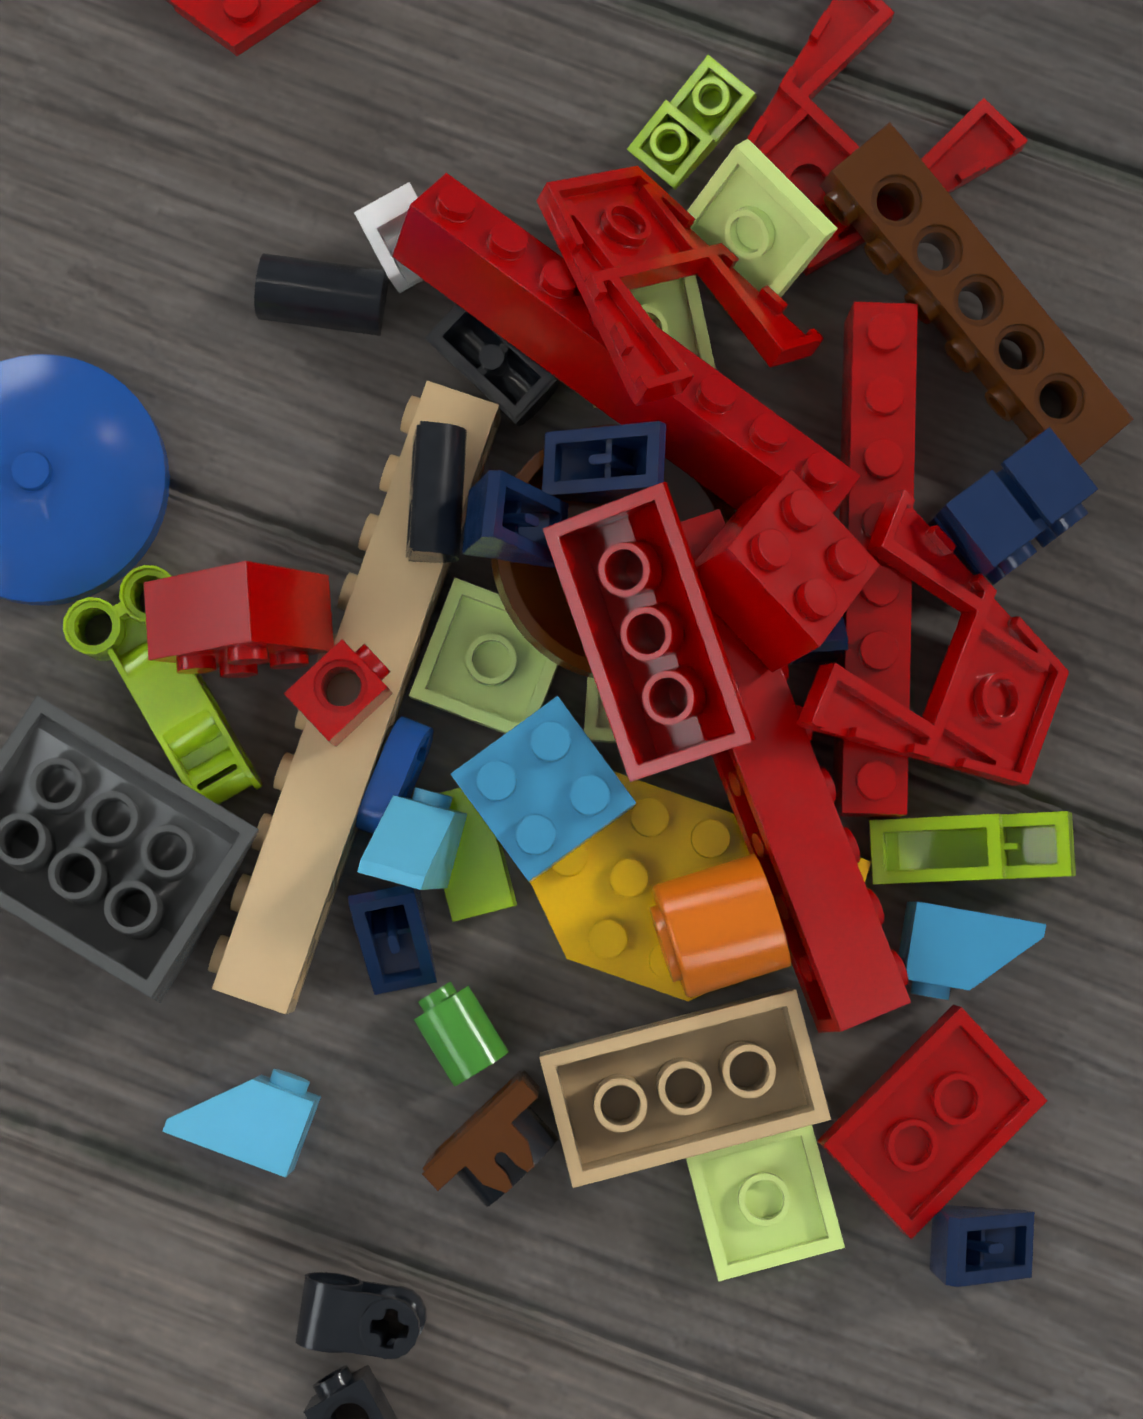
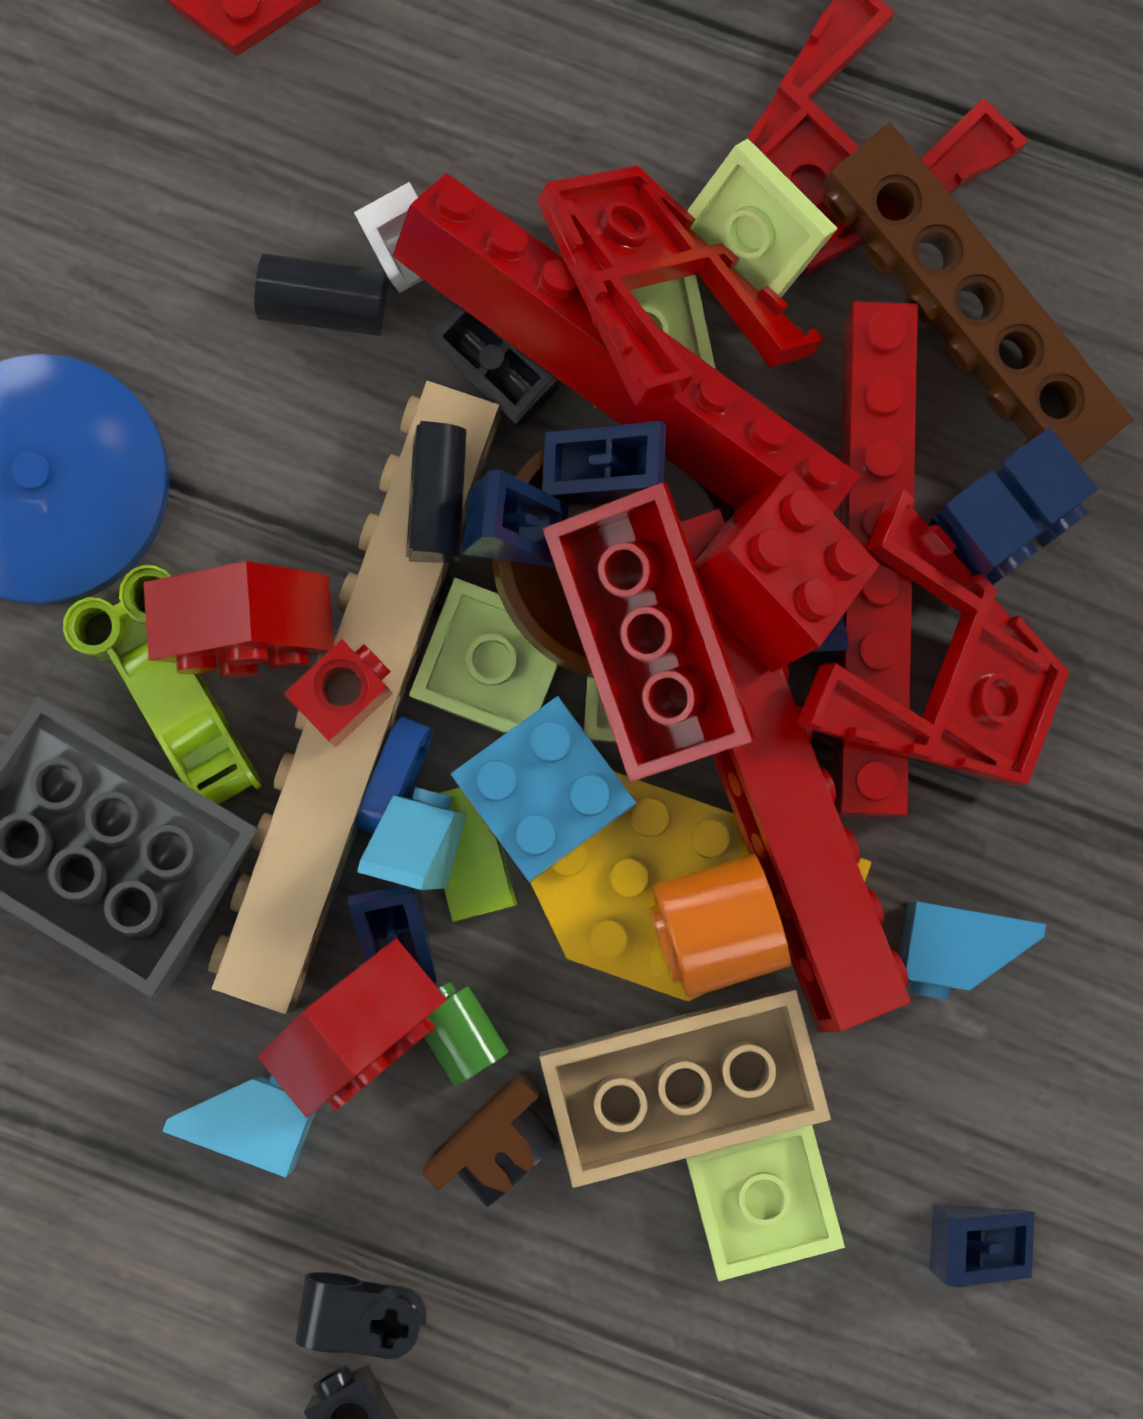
(354, 1031): none -> red brick
(692, 123): lime slope -> none
(932, 1121): red plate -> none
(972, 847): lime slope -> none

